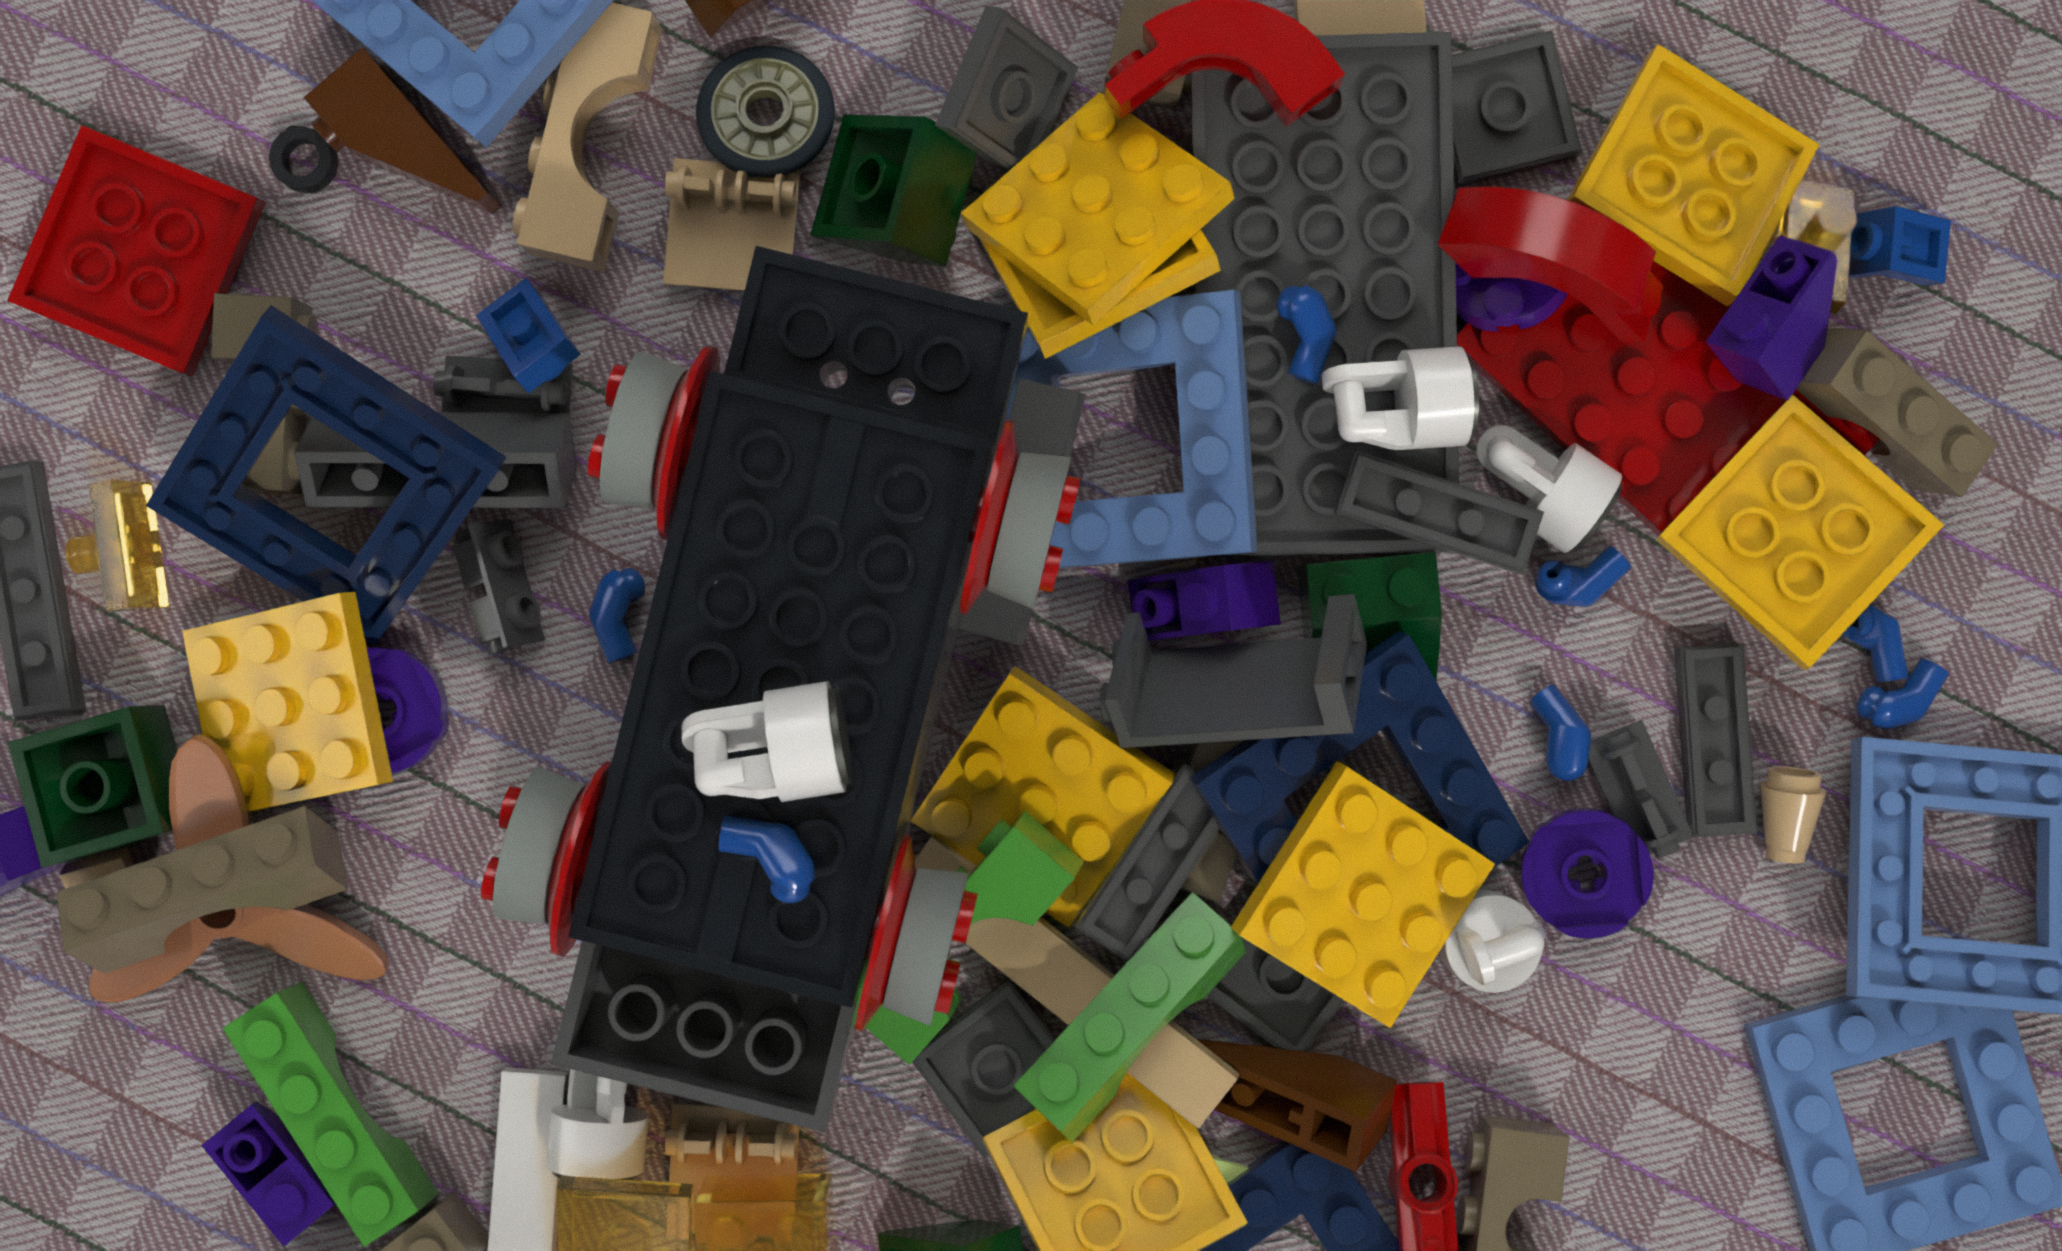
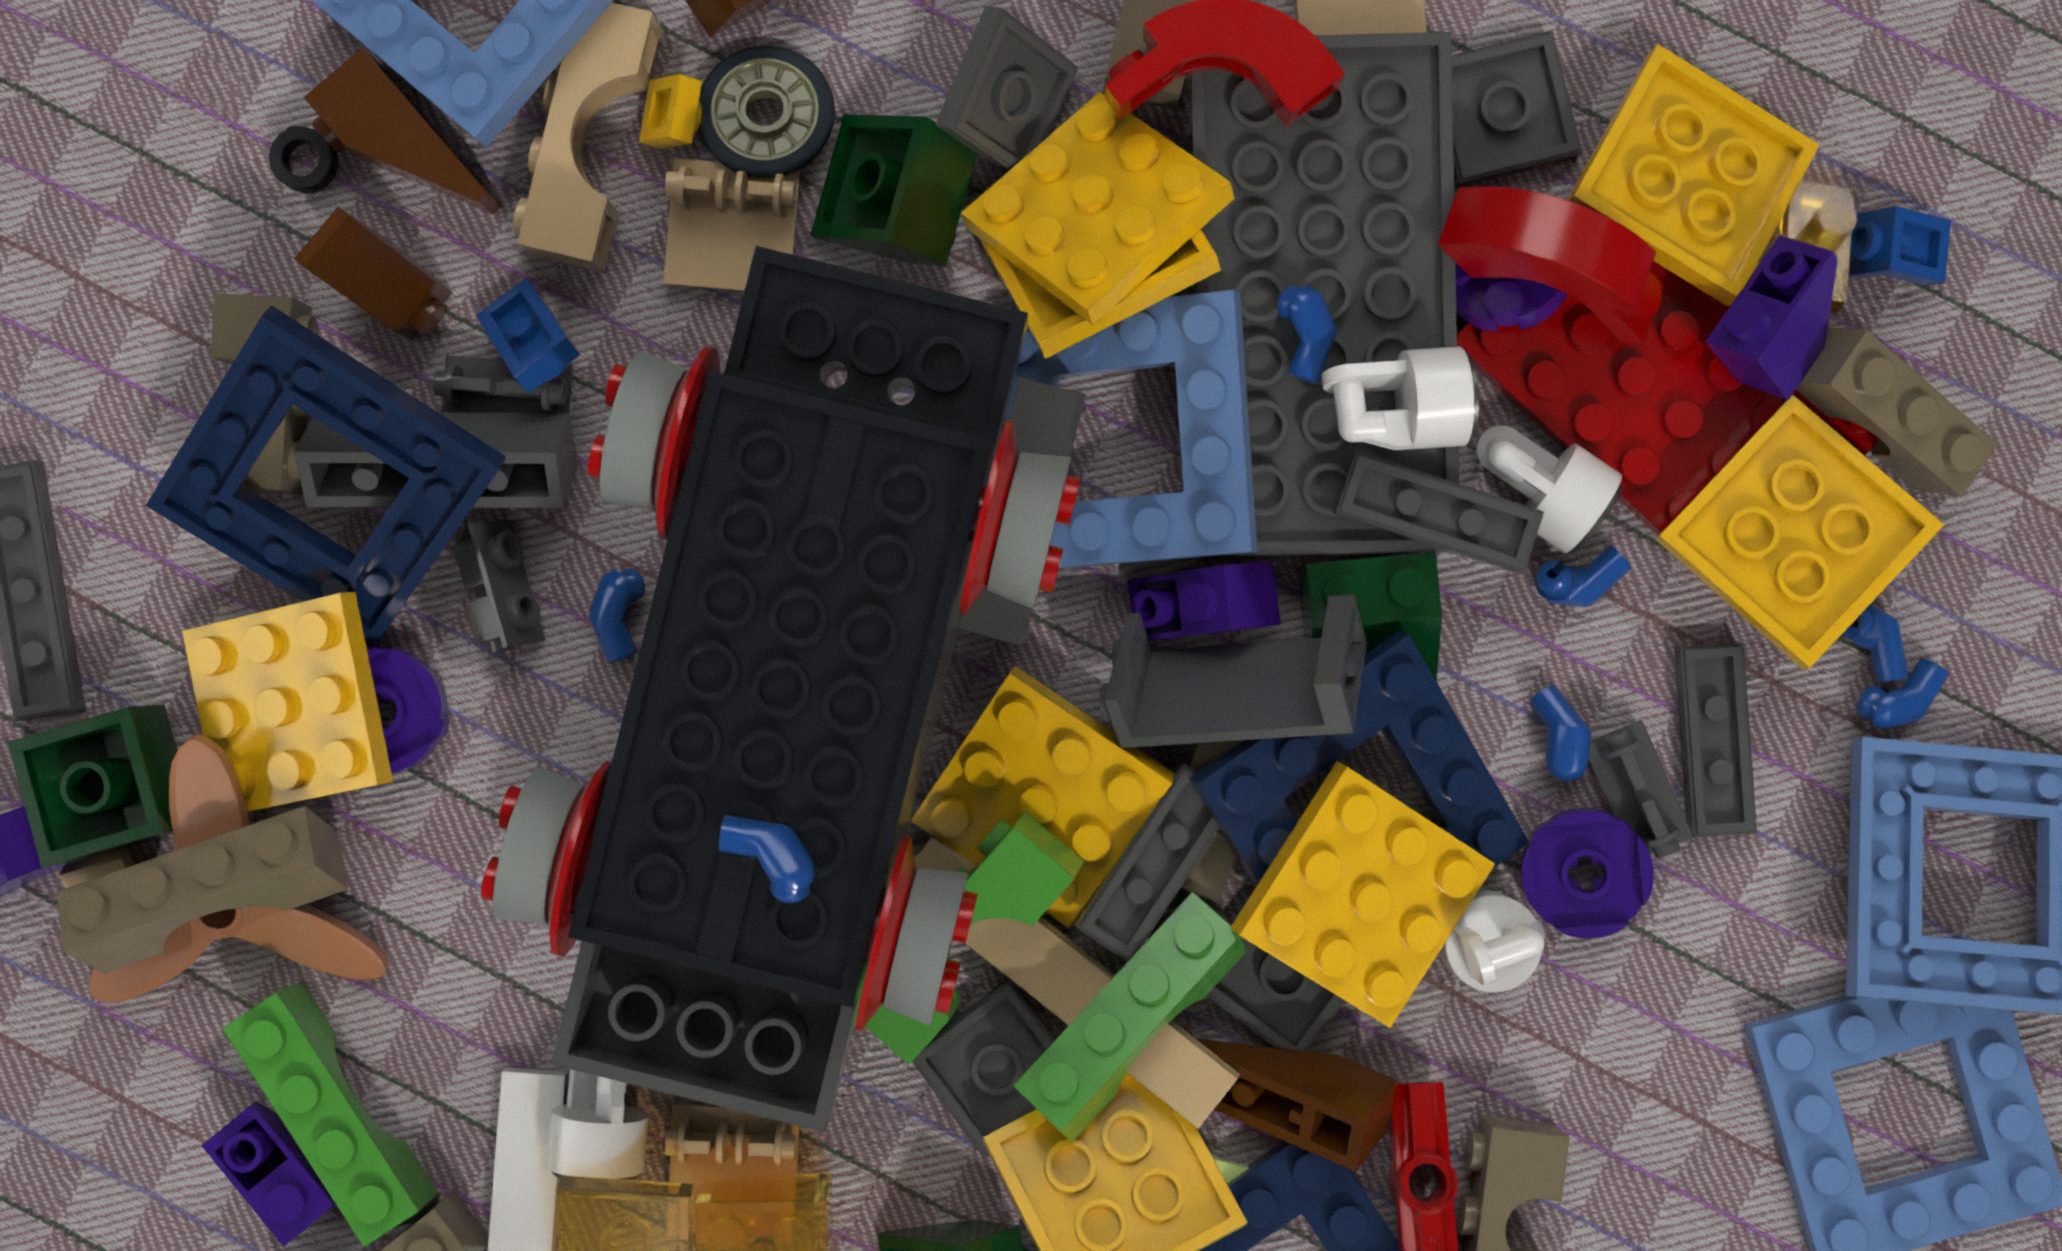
(122, 547): clear yellow tile -> none
(136, 250): red plate -> none
(375, 275): none -> reddish brown slope
(671, 111): none -> yellow plate
(803, 738): white piece -> none
(1790, 811): tan cone -> none

